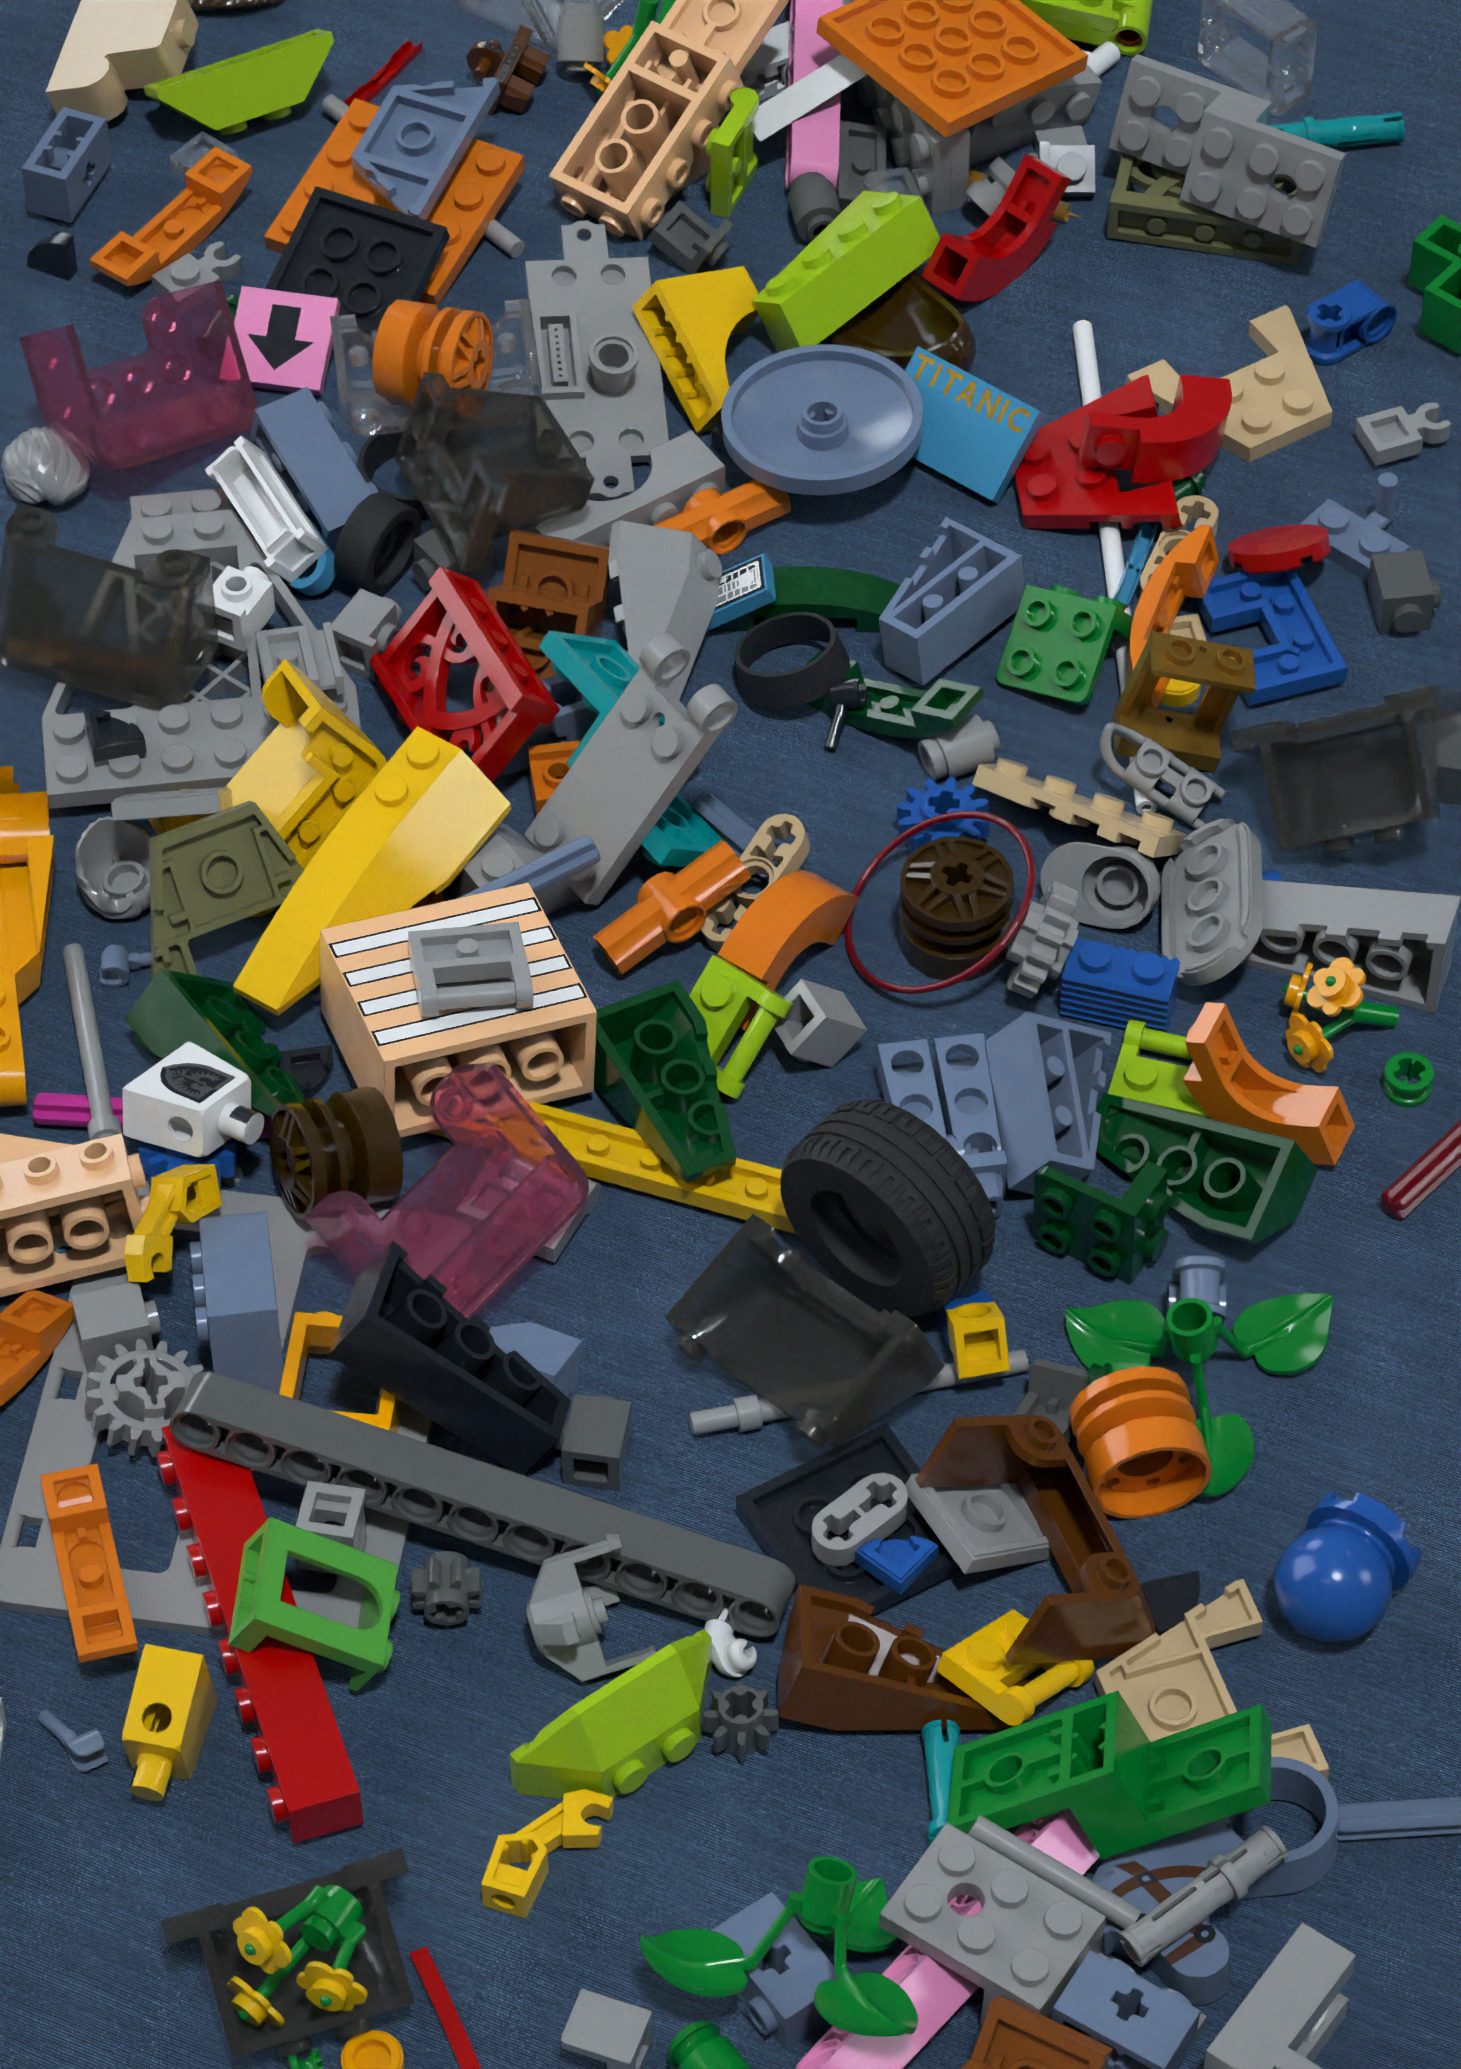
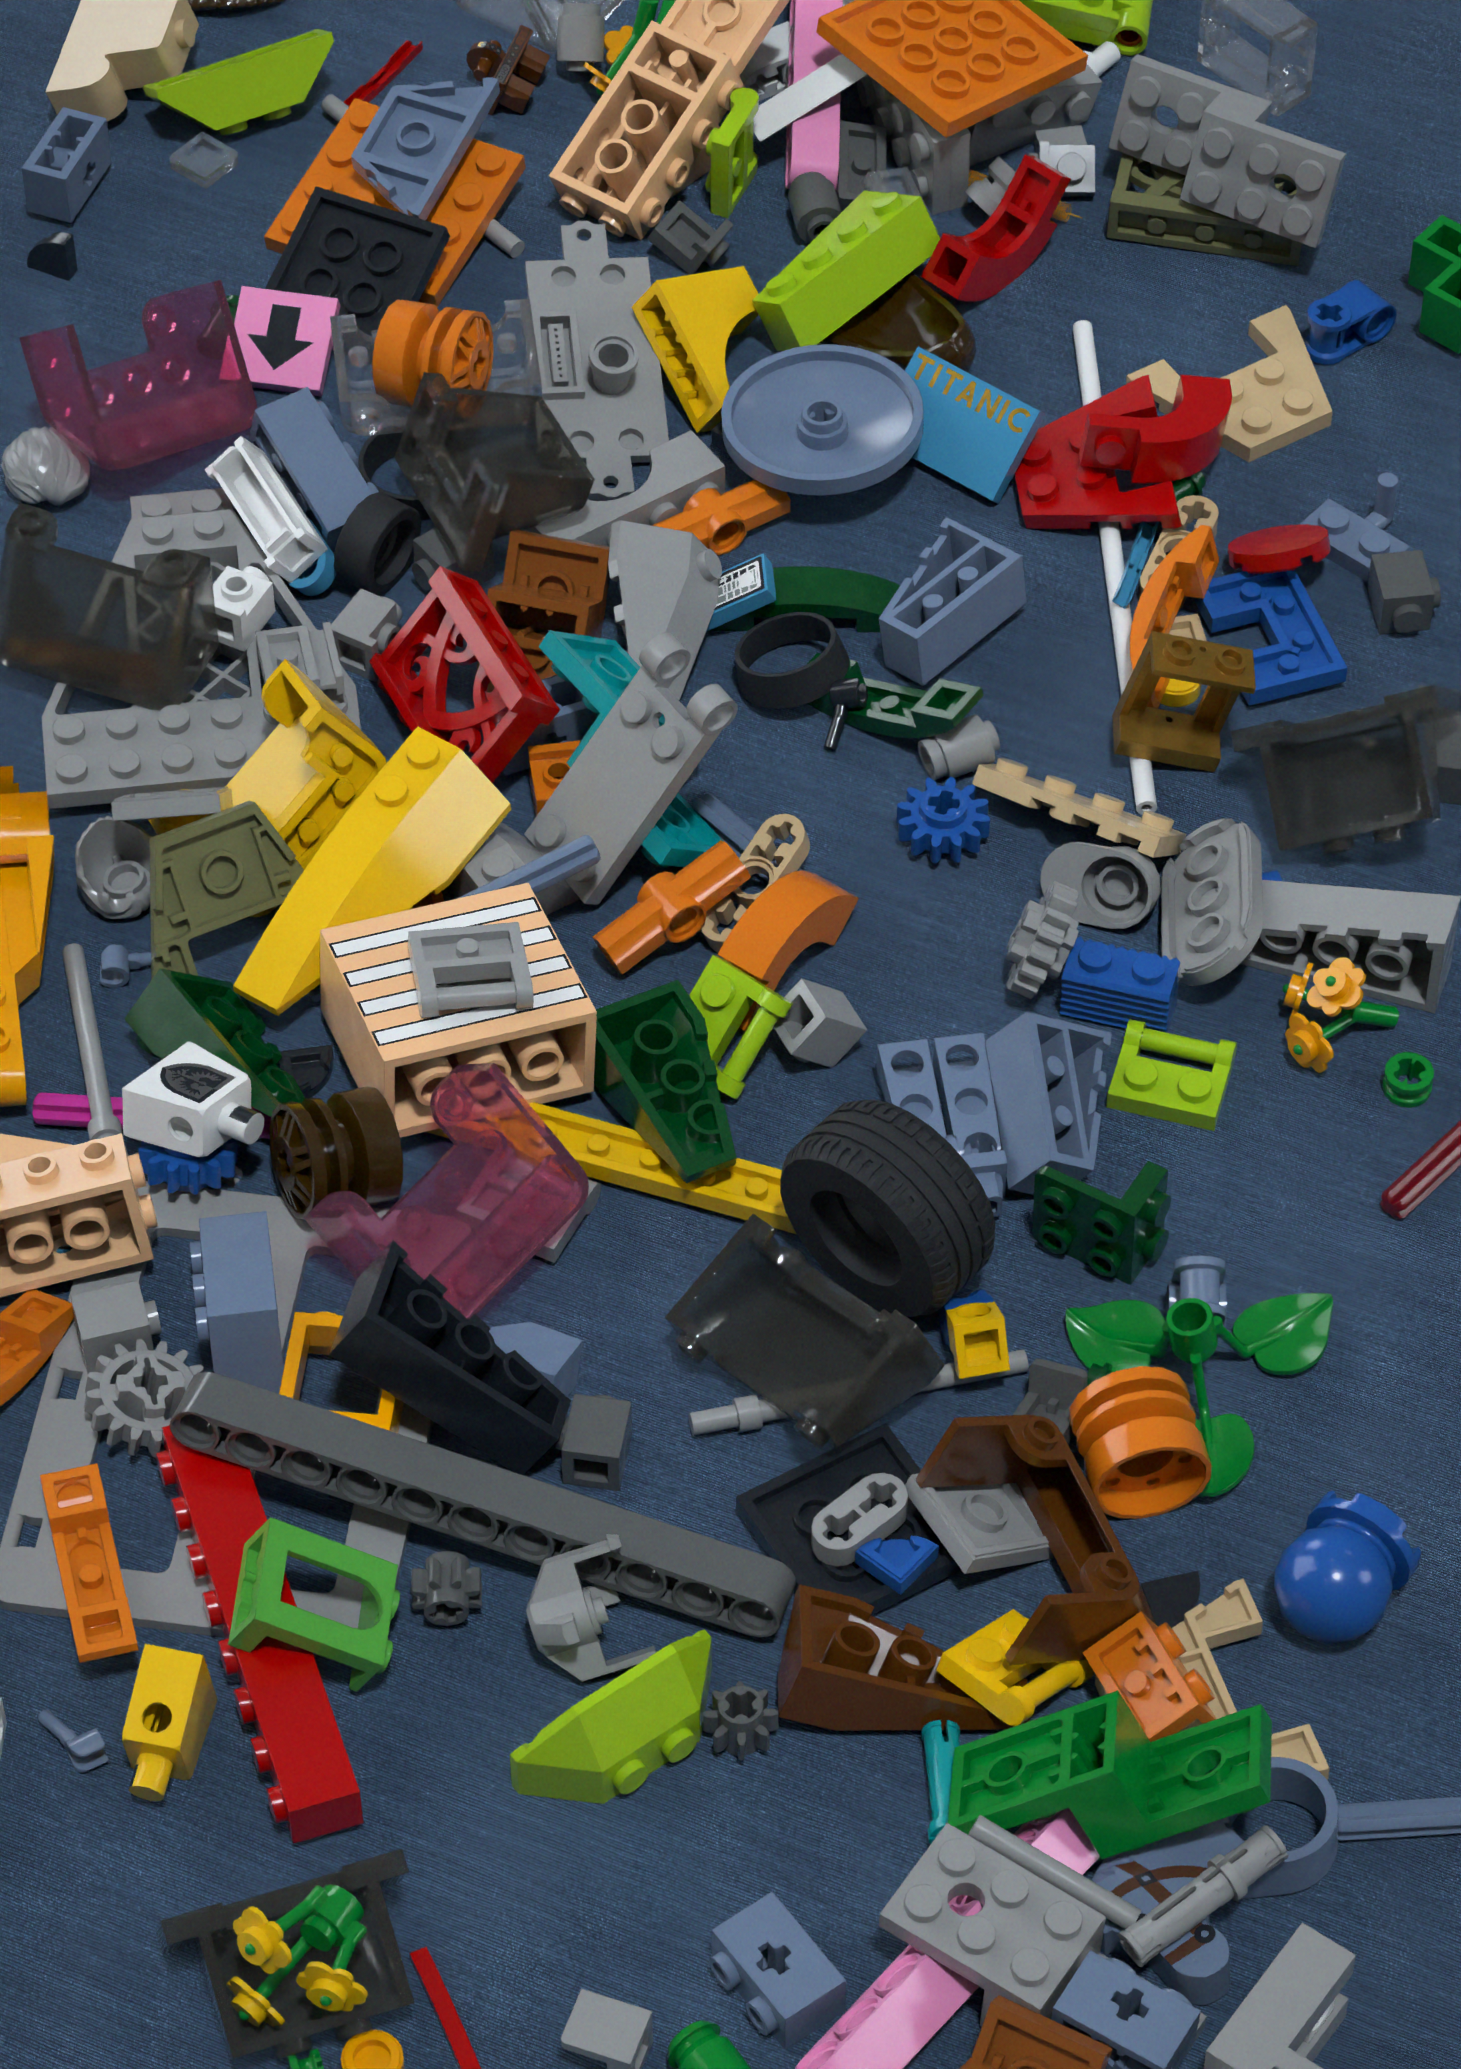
(112, 737): black tile -> none
(175, 1198): yellow piece -> none
(180, 226): orange slope -> none
(192, 272): light grey plate -> none
(334, 1514): light grey brick -> none
(516, 1889): yellow piece -> none
(727, 1651): white arm -> none
(829, 1907): green plant -> none
(954, 906): dark brown wheel -> none
(988, 957): dark red piece -> none
(1061, 642): green bracket -> none
(1150, 1677): none -> orange bracket
(1155, 764): light grey piece -> none
(1218, 1173): dark green wedge -> none
(1247, 1095): orange arch -> none
(1349, 130): teal pin -> none
(1396, 435): light grey plate -> none

